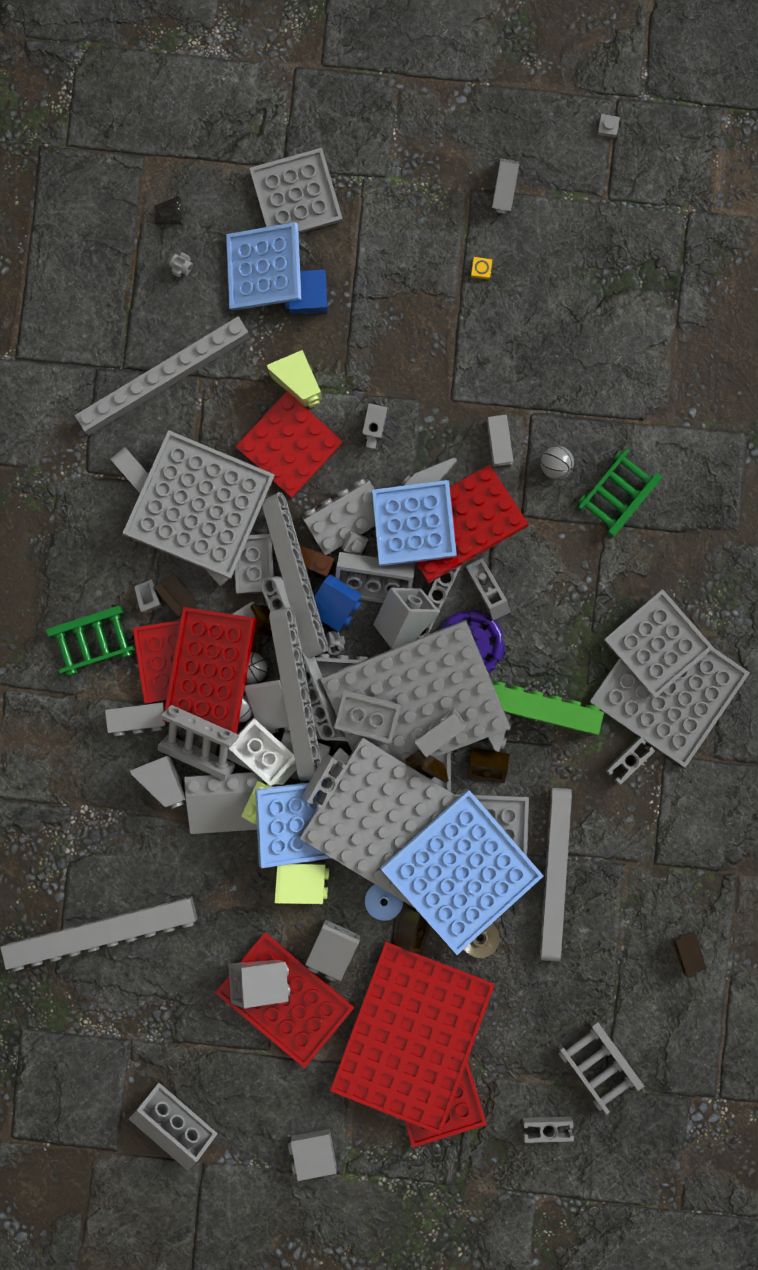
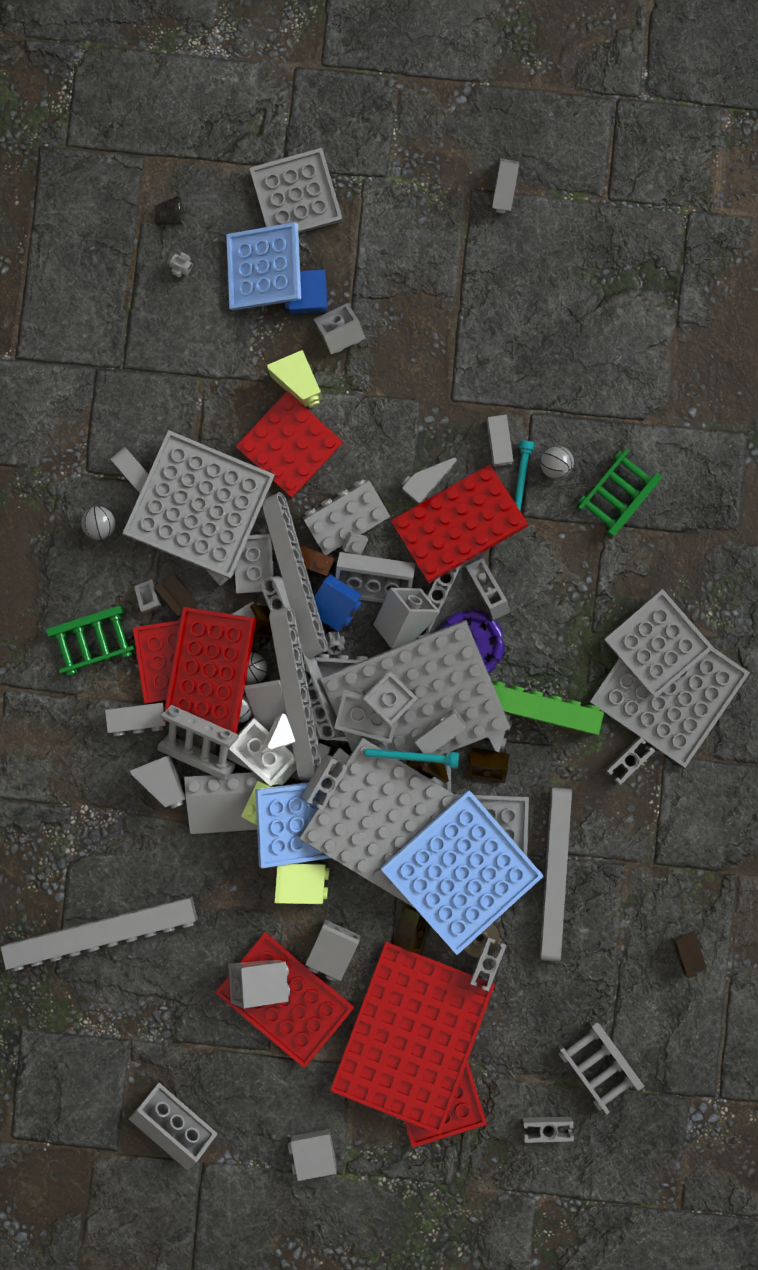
(98, 523): none -> light grey piece
(162, 376): light grey brick -> none
(279, 735): none -> white slope
(339, 328): none -> light grey slope
(375, 415): light grey torso -> none
(380, 911): light blue dish -> none
(389, 698): none -> light grey tile
(414, 523): light blue plate -> none
(450, 760): none -> teal piece
(481, 268): yellow tile -> none
(496, 961): none -> light grey piece
(525, 449): none -> teal piece
(608, 125): light grey plate -> none

